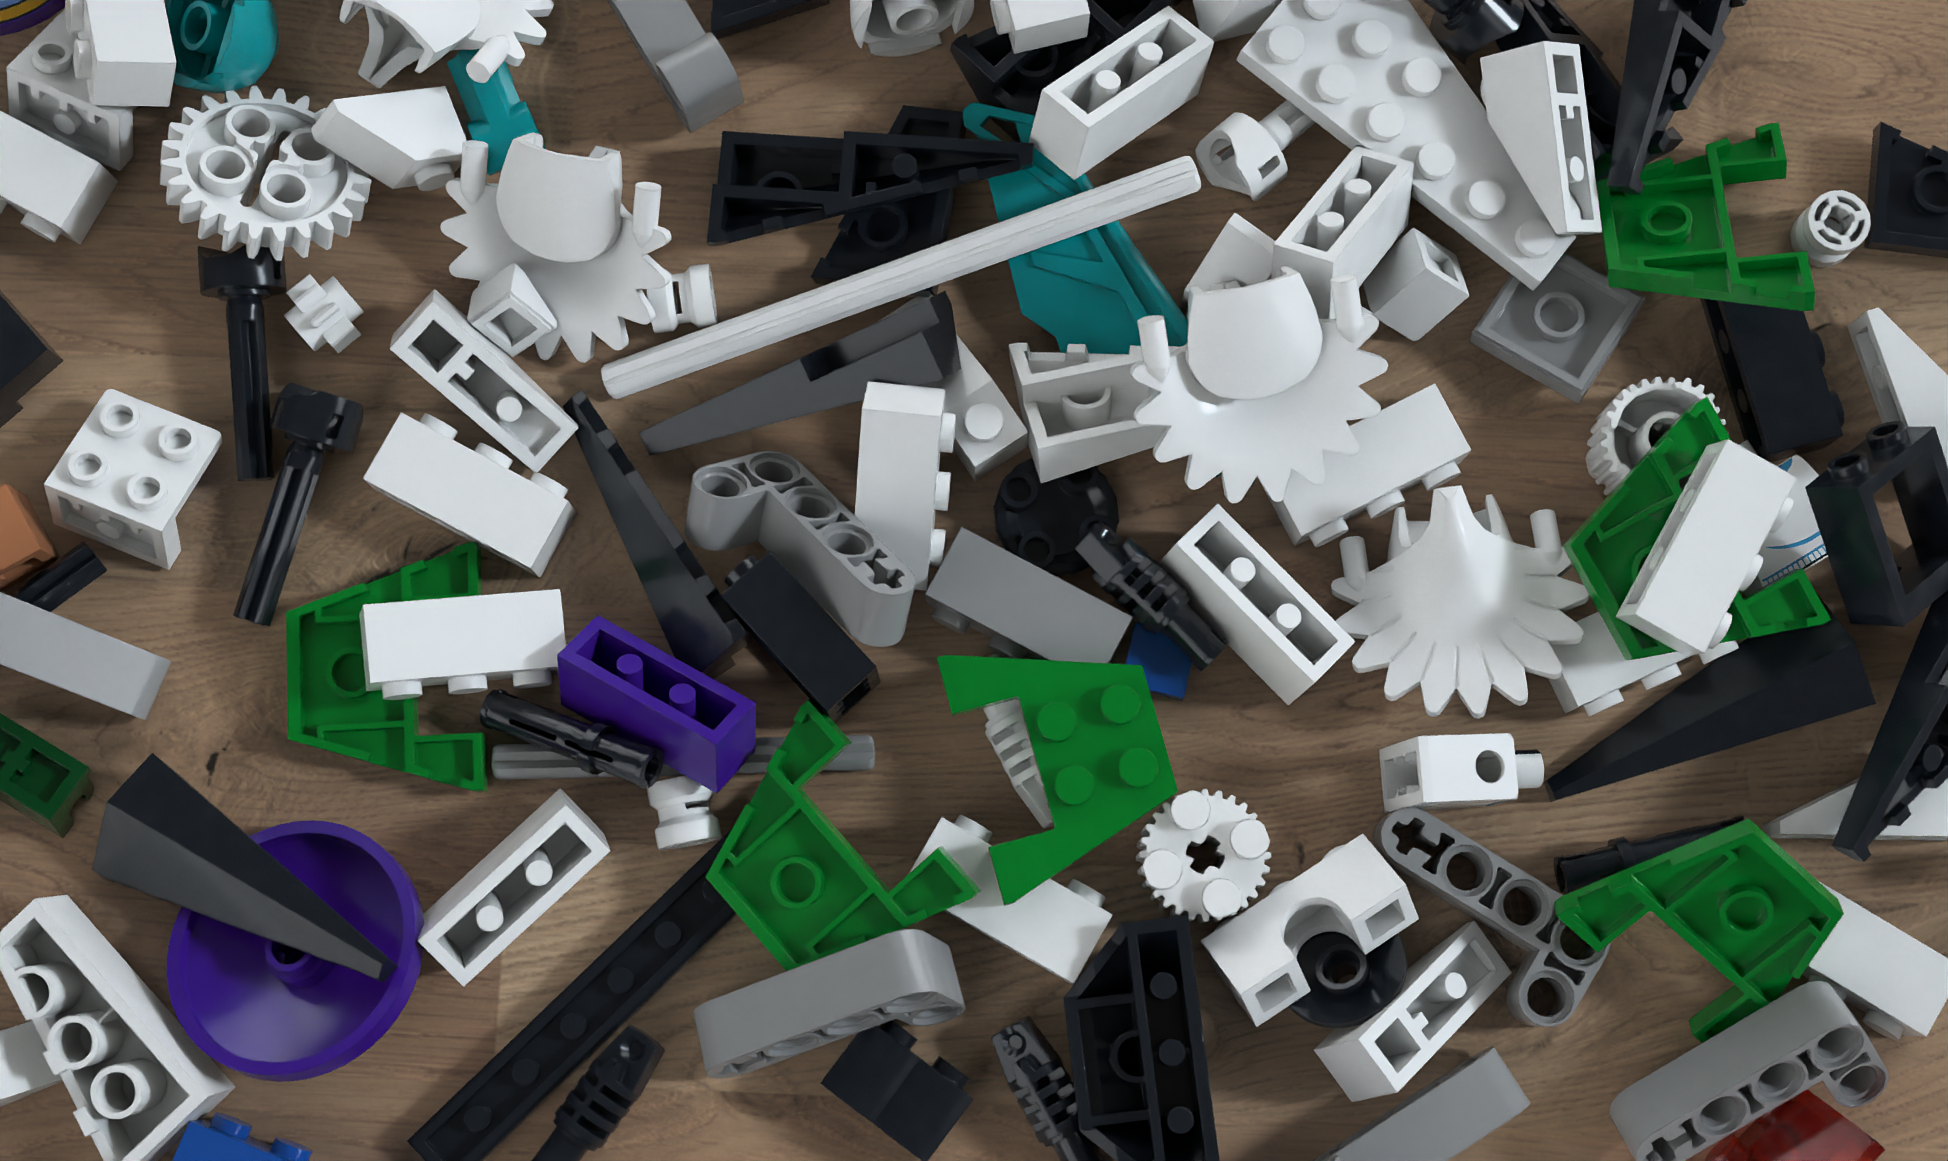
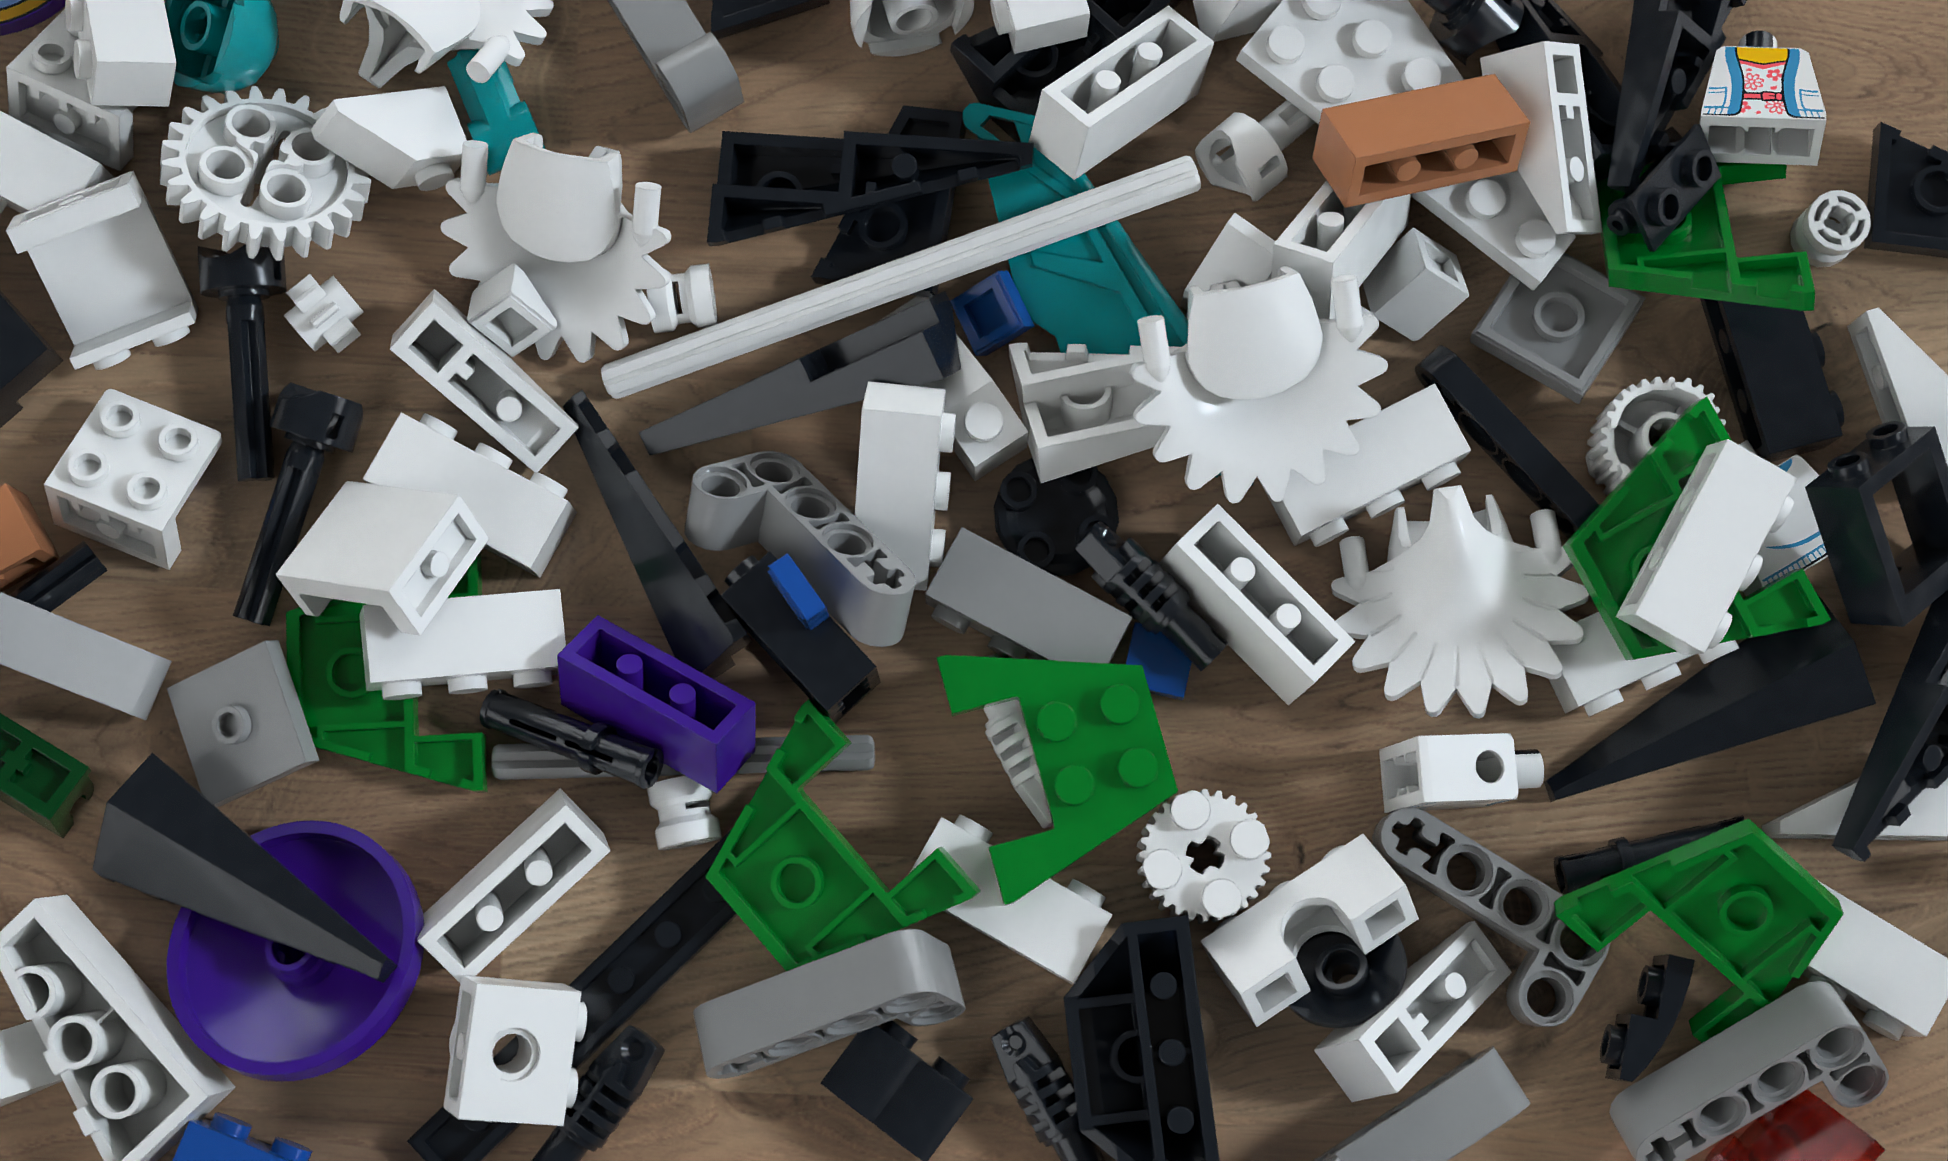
(107, 270): none -> white panel
(243, 723): none -> light grey plate
(385, 551): none -> white panel
(540, 1077): none -> white brick
(798, 592): none -> blue tile
(992, 313): none -> blue tile
(1420, 140): none -> nougat brick
(1507, 440): none -> black beam
(1636, 1038): none -> black slope
(1667, 190): none -> black hinge
(1763, 104): none -> torso

